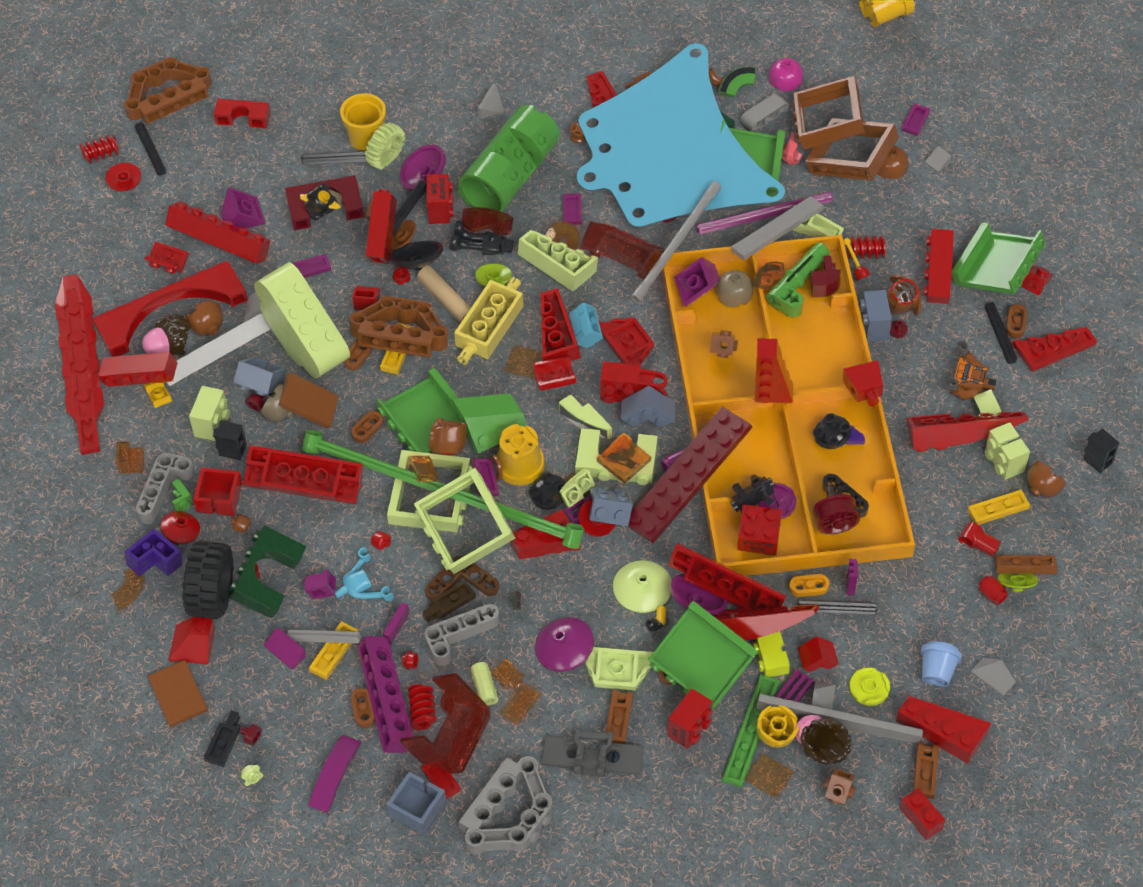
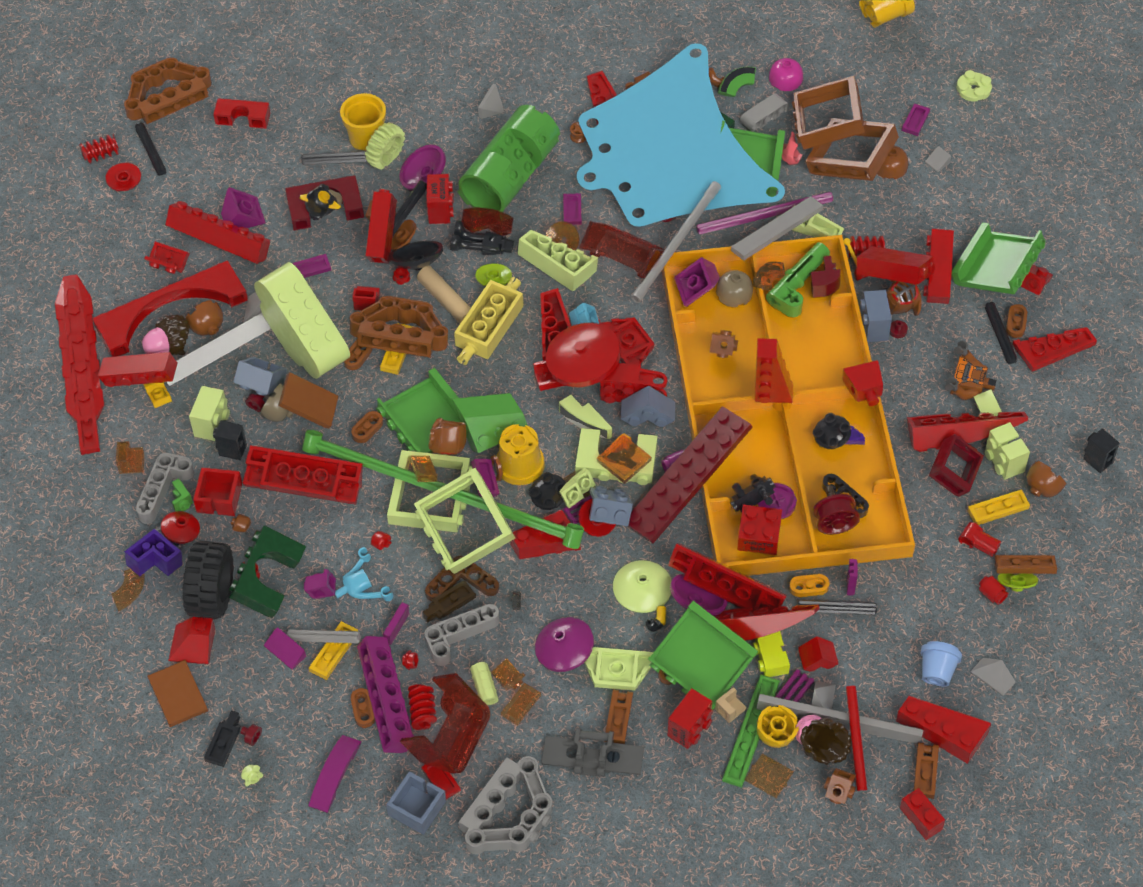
(522, 360): clear orange piece -> none
(583, 355): none -> red dish
(729, 706): none -> tan panel
(856, 738): none -> red piece
(871, 692): neon yellow tile -> none
(895, 265): none -> red brick
(946, 477): none -> dark red window
(973, 78): none -> yellowish green plate

